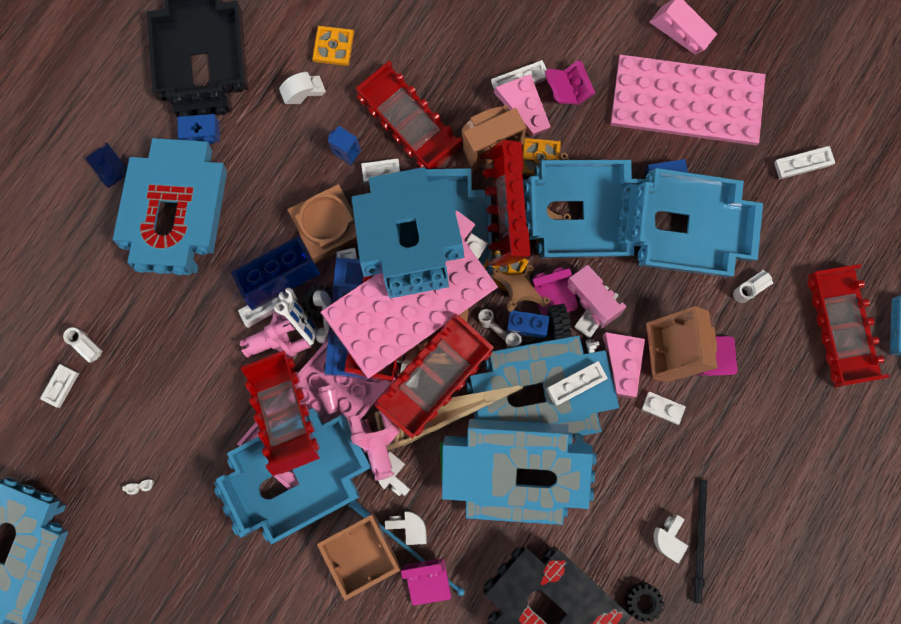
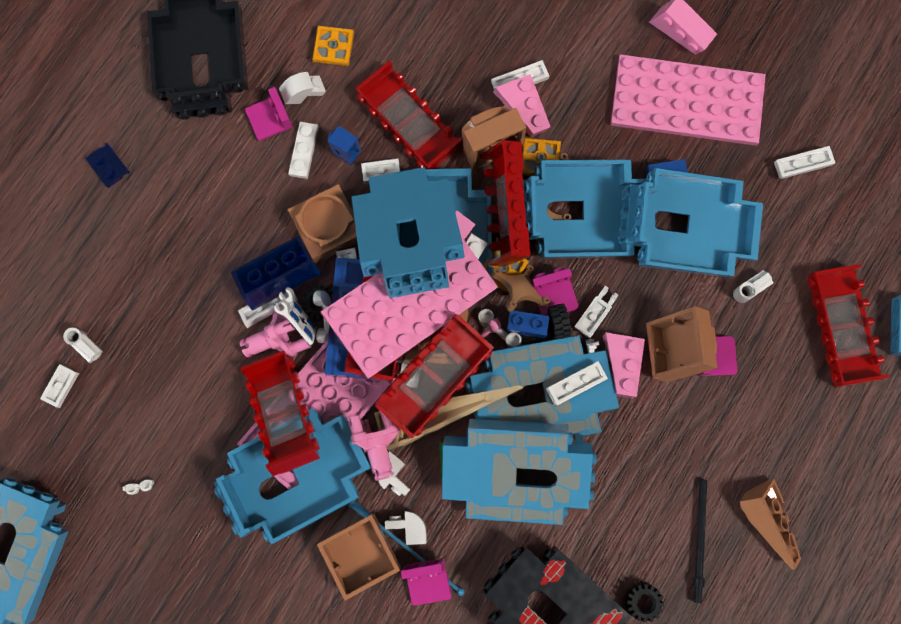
(175, 174): dark azure panel -> none
(199, 128): blue brick -> none
(268, 116): none -> dark pink bracket
(303, 150): none -> white plate
(329, 398): bright pink cone -> none
(494, 326): none -> bright pink hand
(571, 84): dark pink bracket -> none
(595, 296): bright pink wedge -> none
(663, 408): white plate -> none
(666, 541): white brick -> none
(765, 513): none -> nougat wedge

